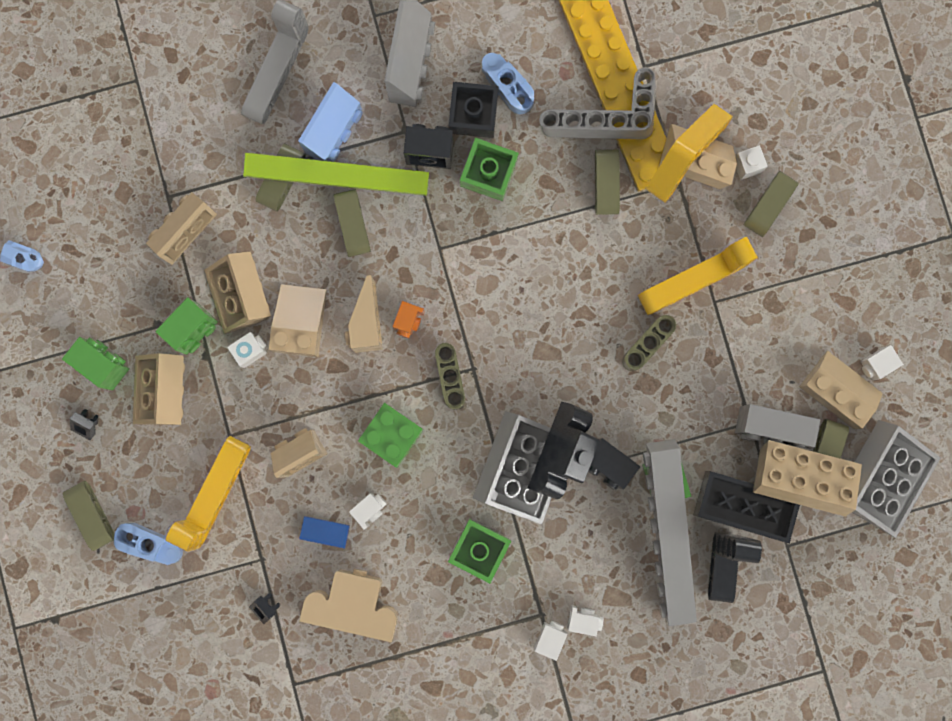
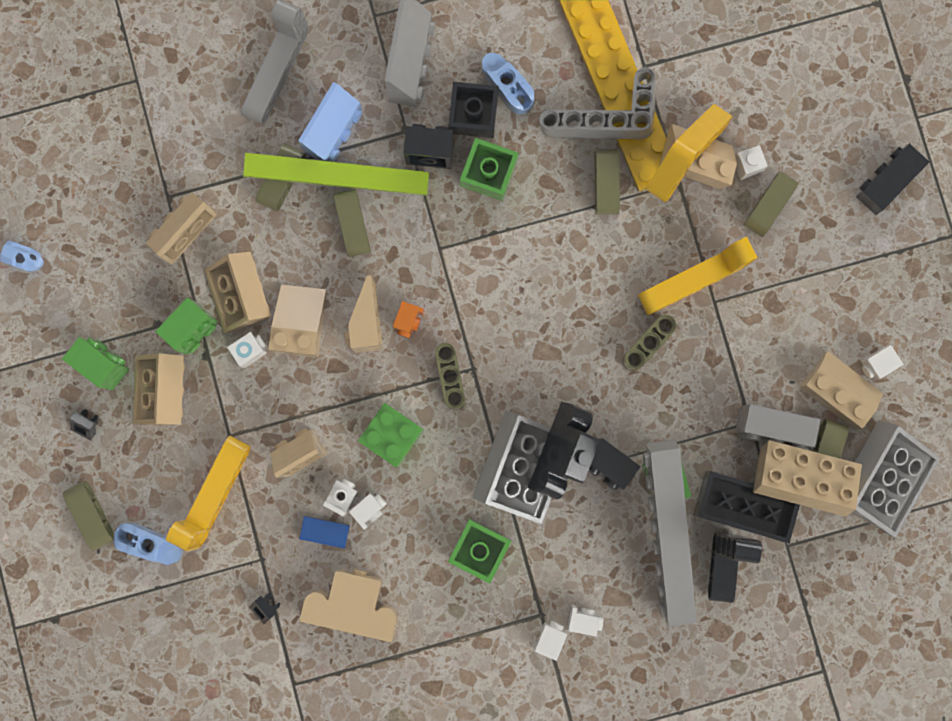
(334, 503): none -> white brick
(891, 178): none -> black brick

